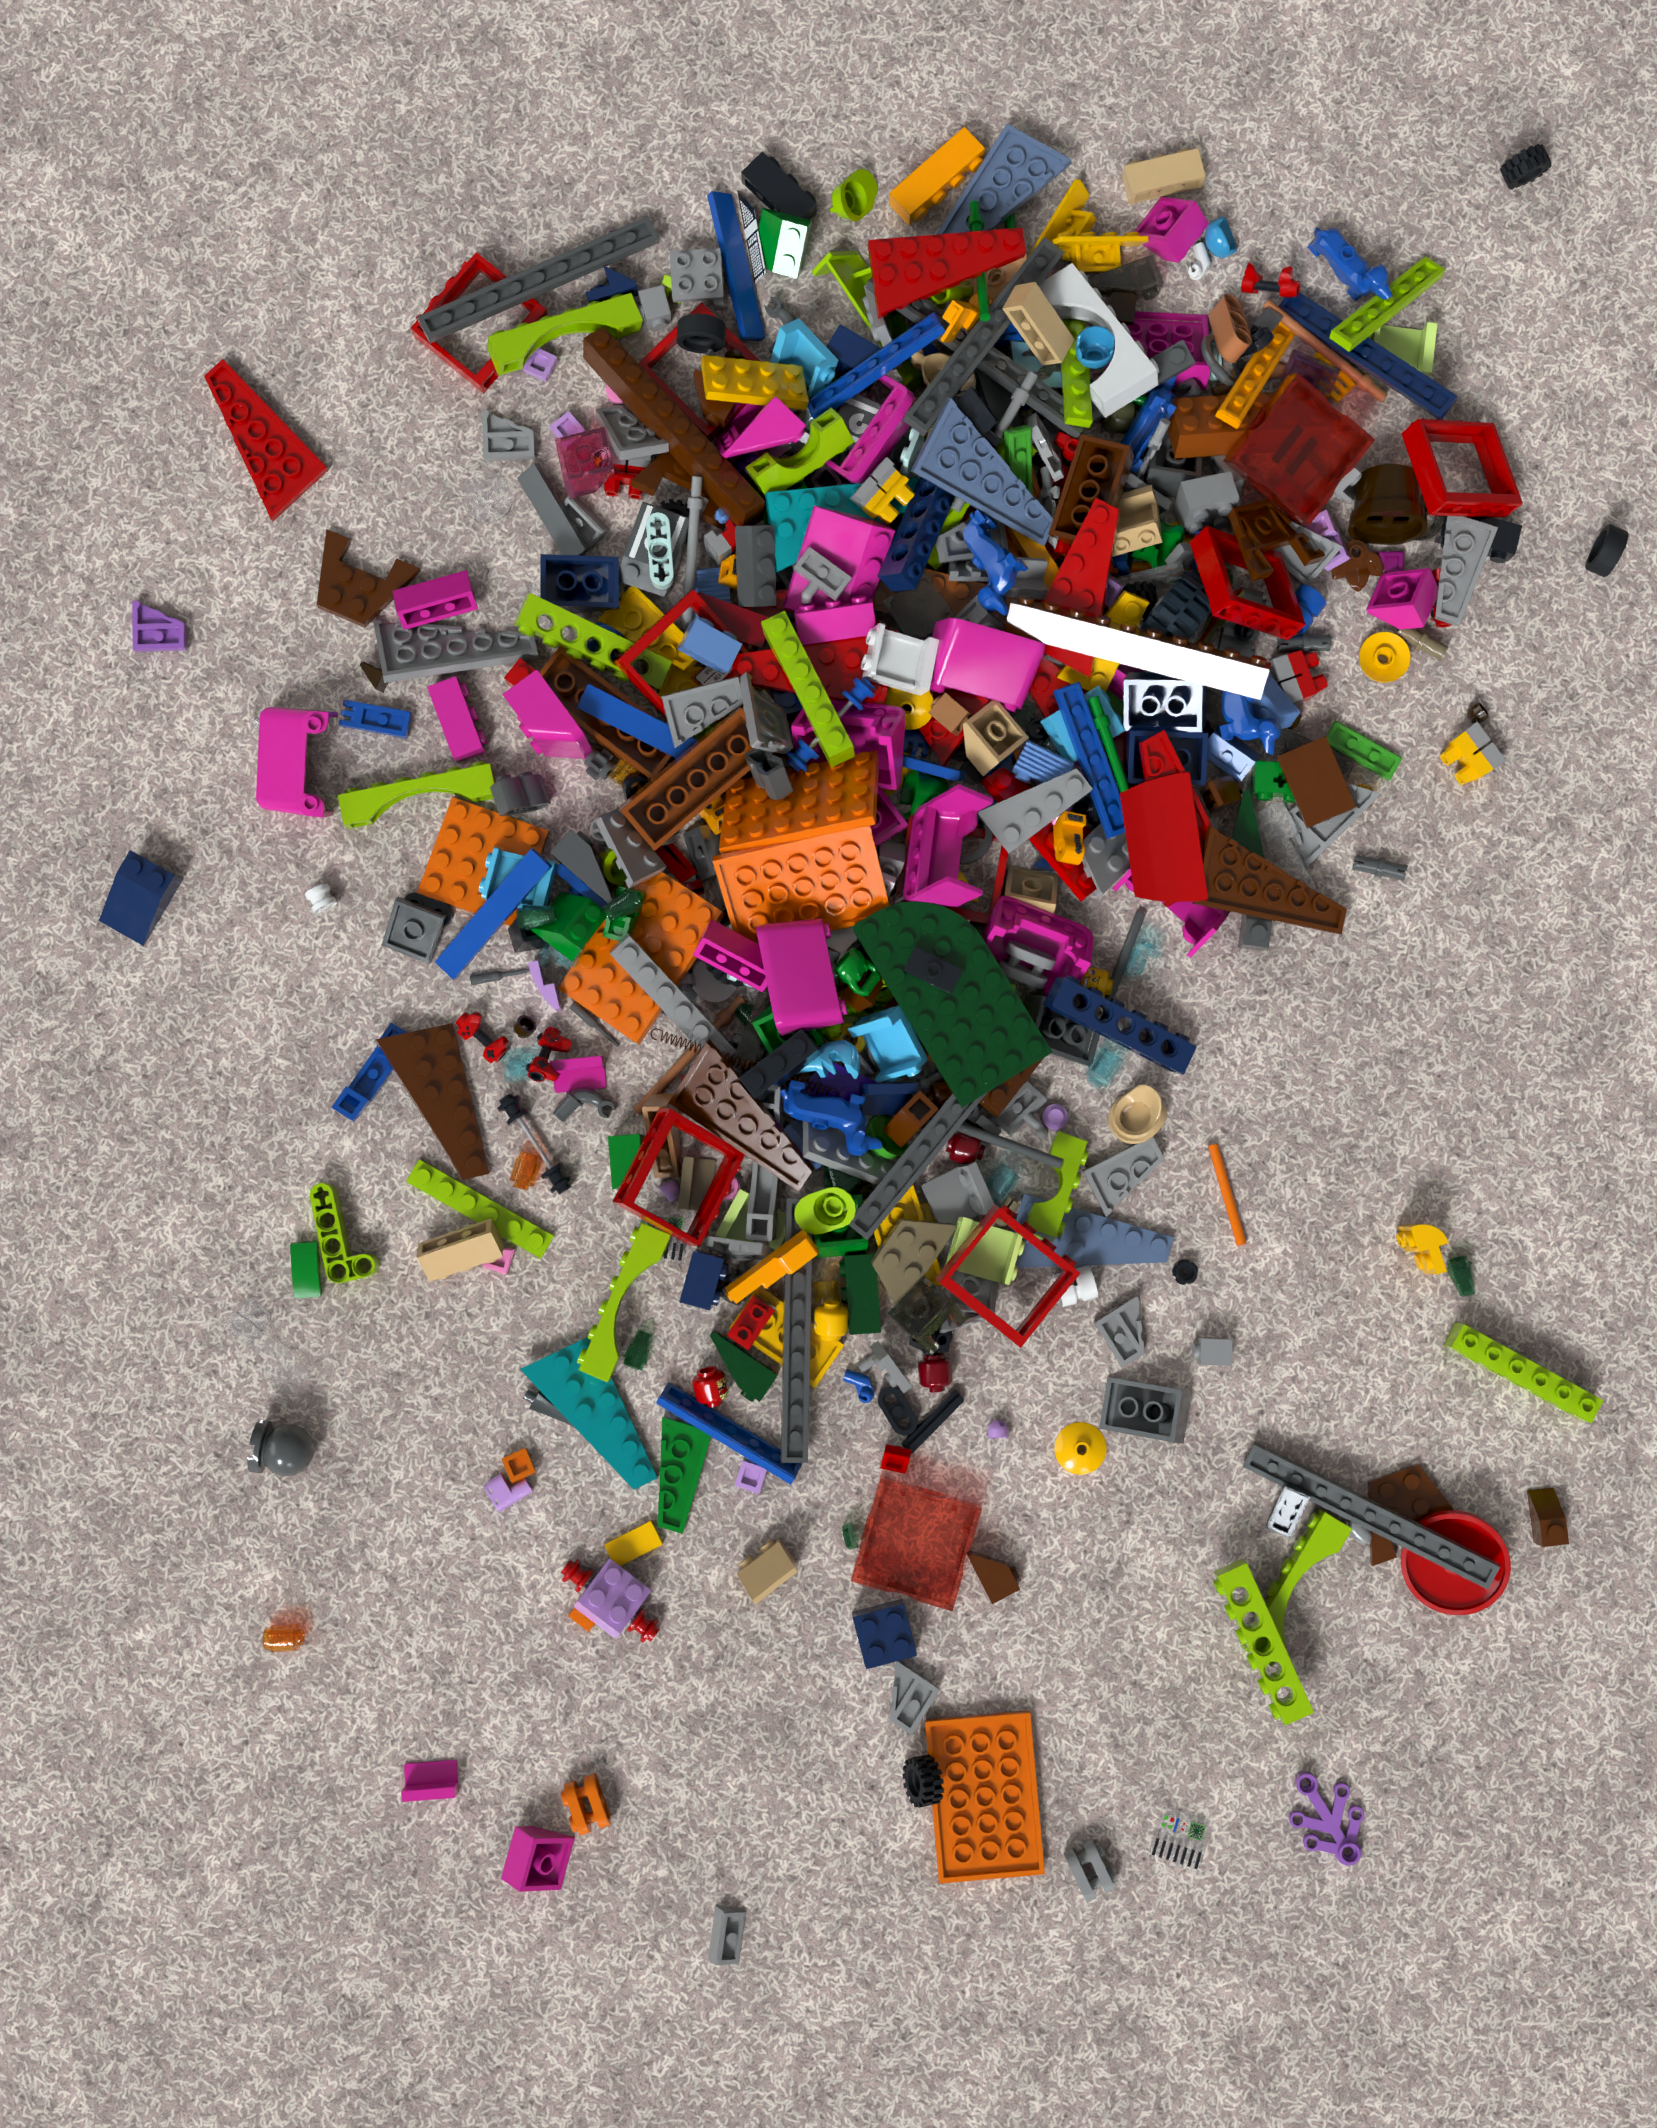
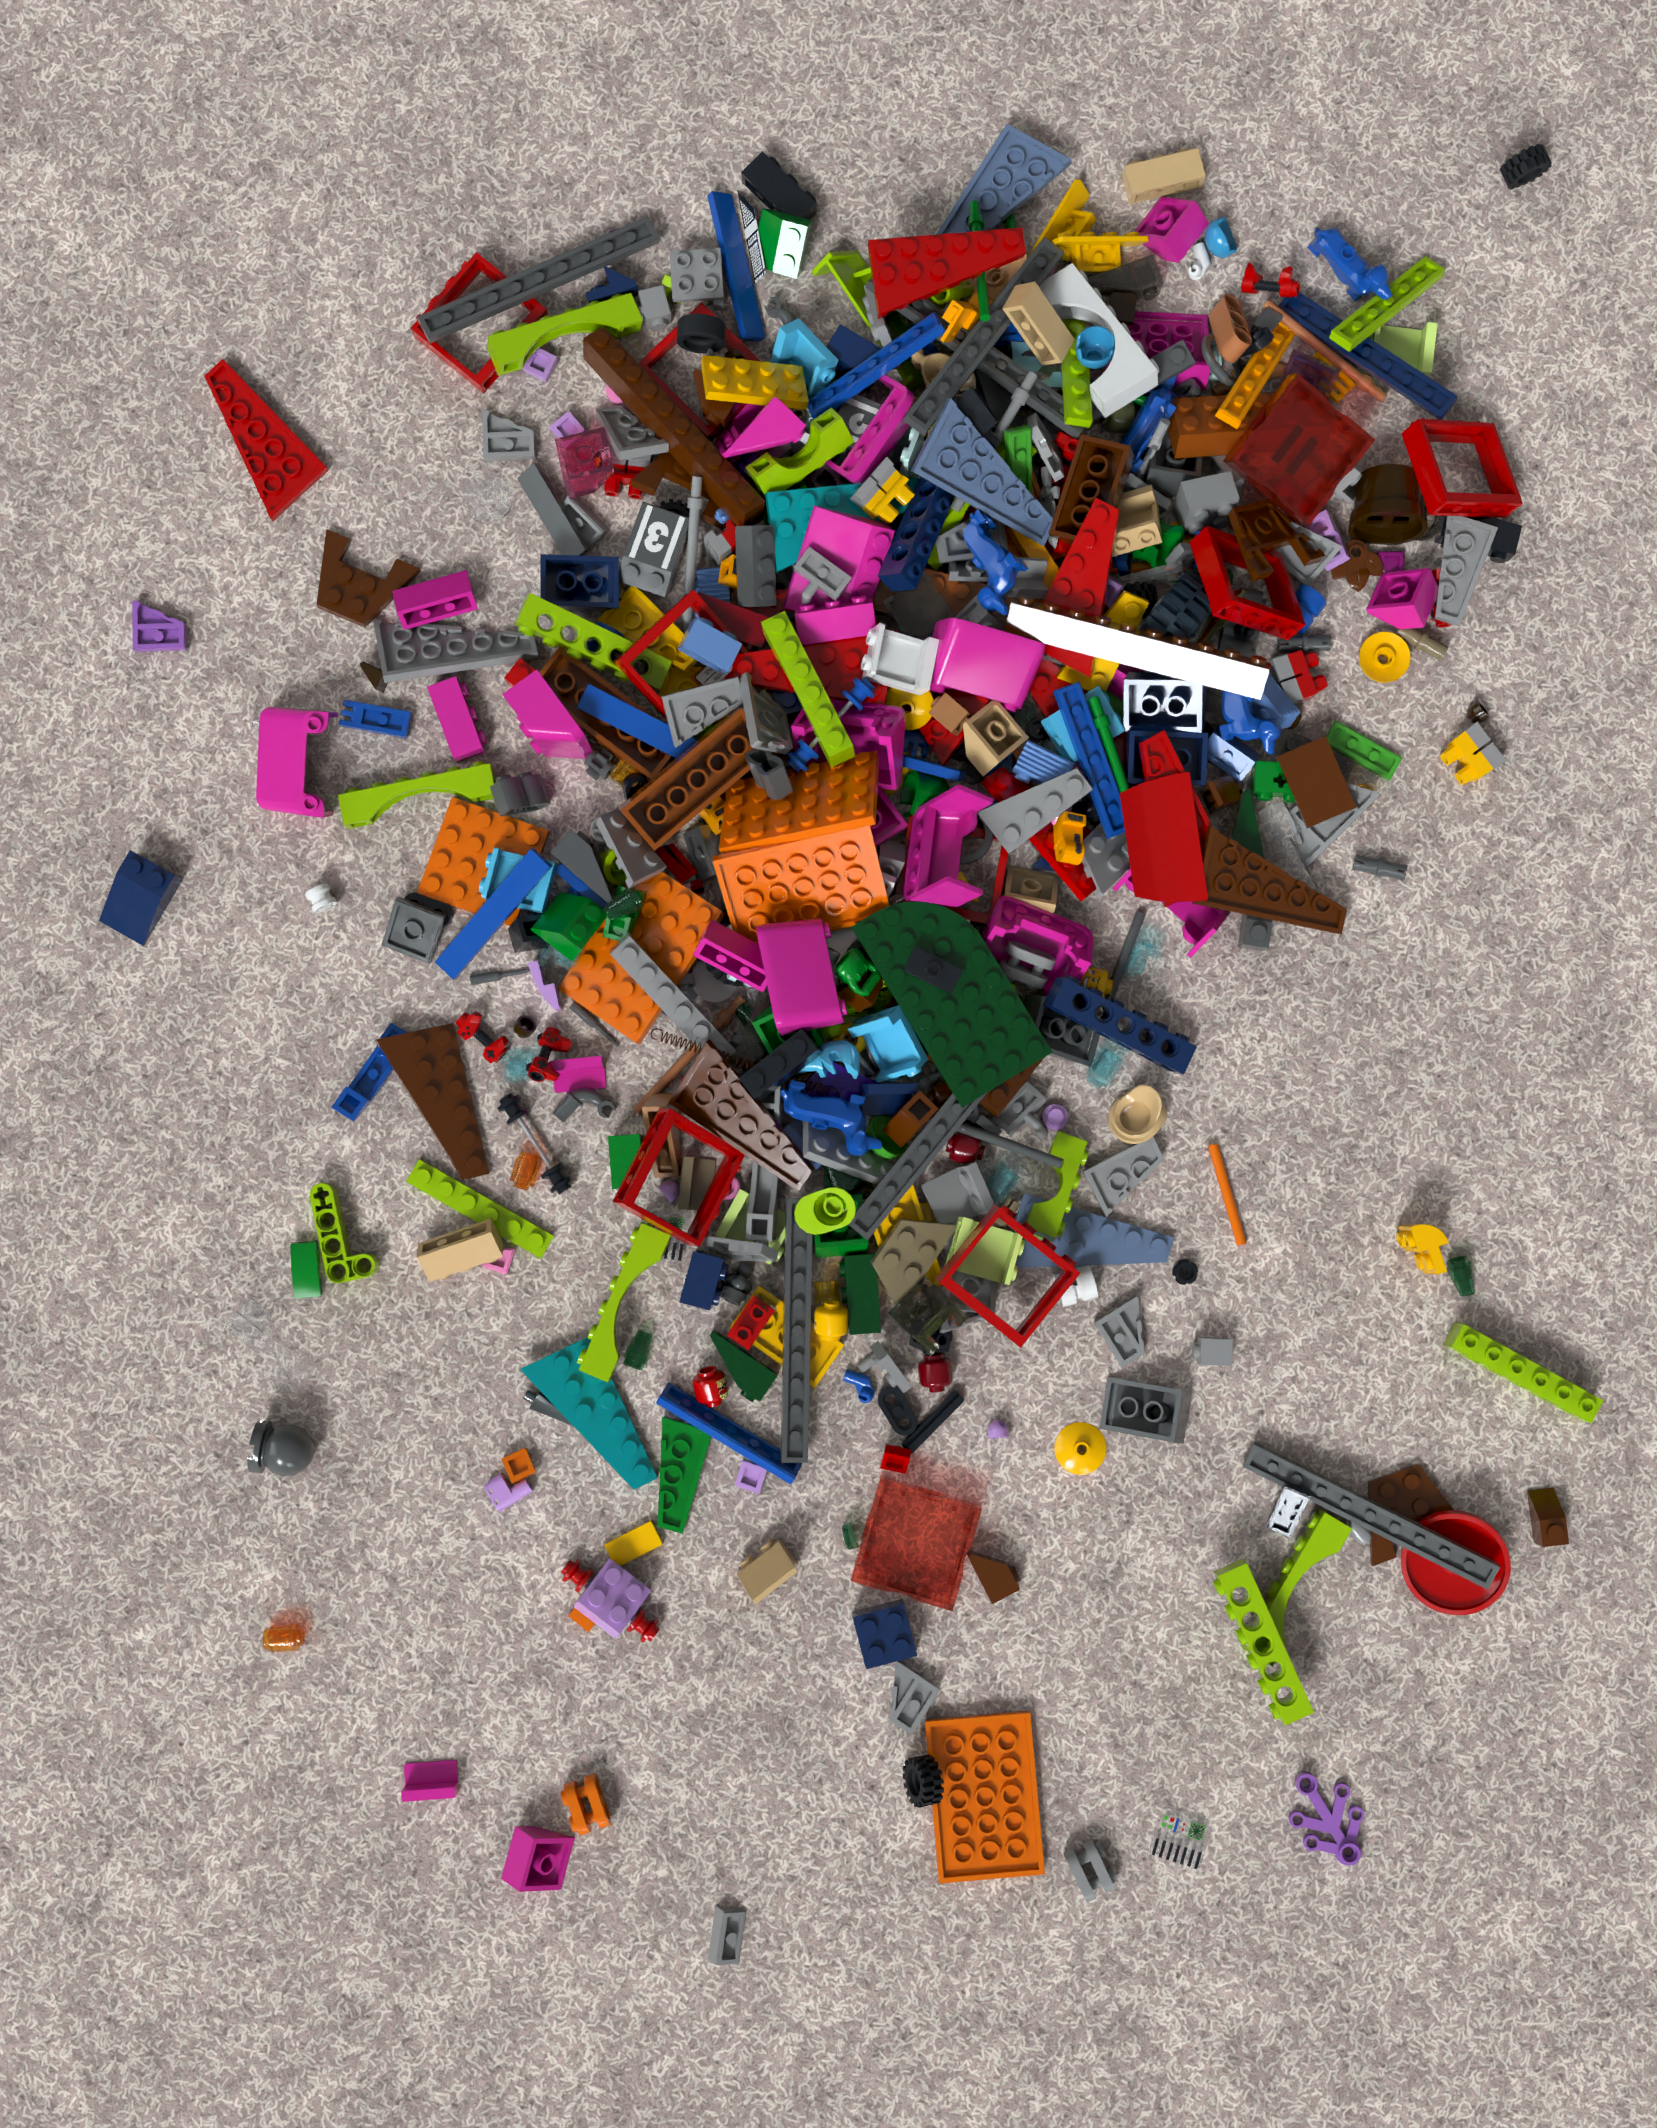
(532, 916): clear green cone -> none
(665, 532): light aqua beam -> none
(783, 1260): light orange piece -> none
(854, 196): lime piece -> none
(937, 176): light orange brick -> none
(1607, 550): black tyre -> none

